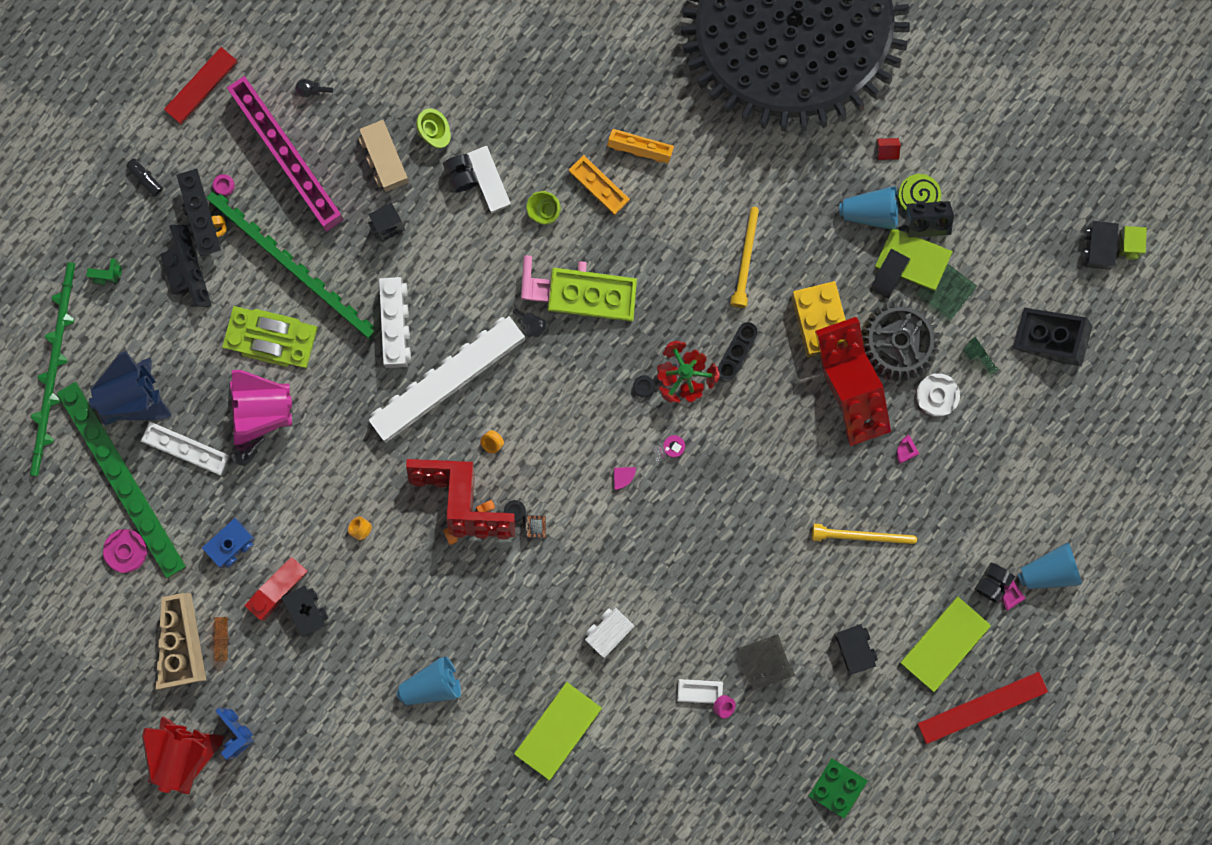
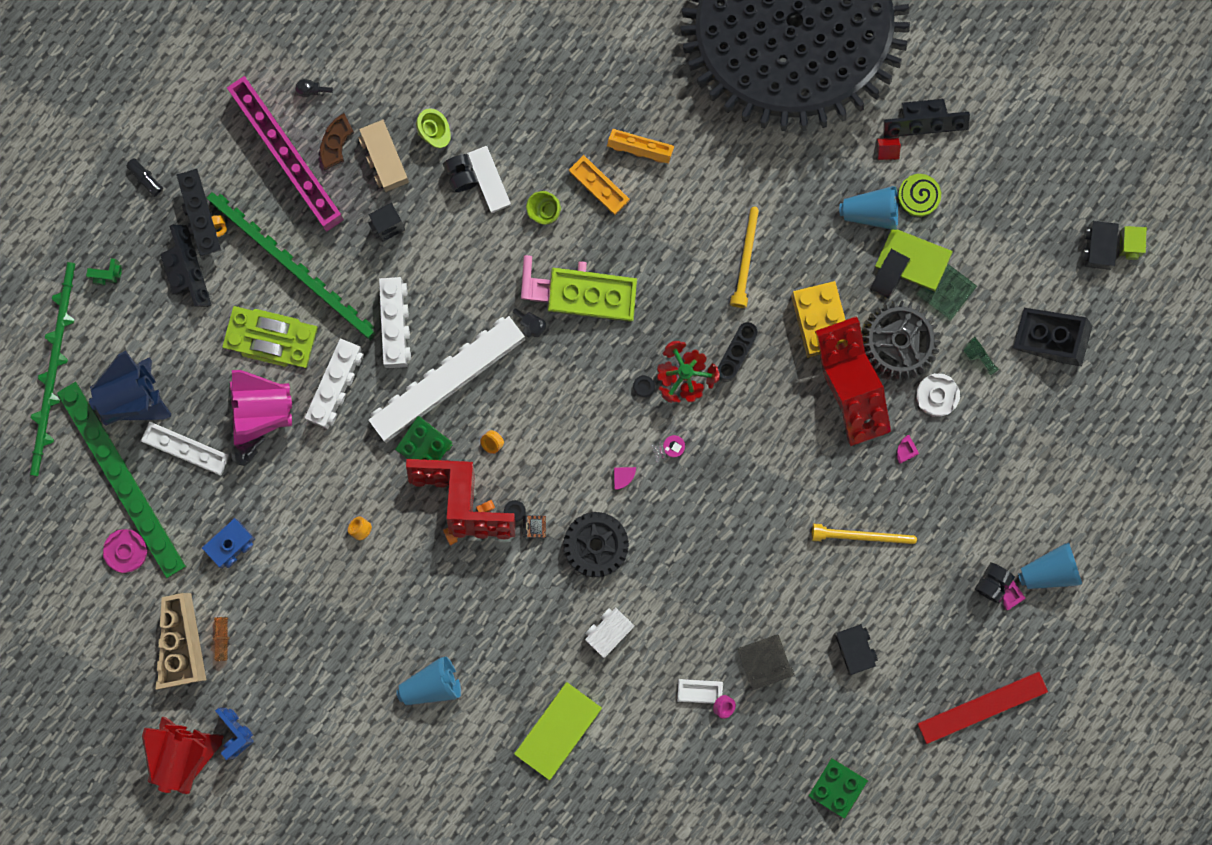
(200, 85): red tile -> none
(223, 185): dark pink tile -> none
(276, 587): slope -> none
(305, 623): black brick -> none
(333, 141): none -> reddish brown tile
(334, 383): none -> white brick
(423, 442): none -> green hinge
(596, 526): none -> black wheel
(925, 118): none -> black bracket
(929, 219): black brick -> none
(945, 644): lime tile -> none

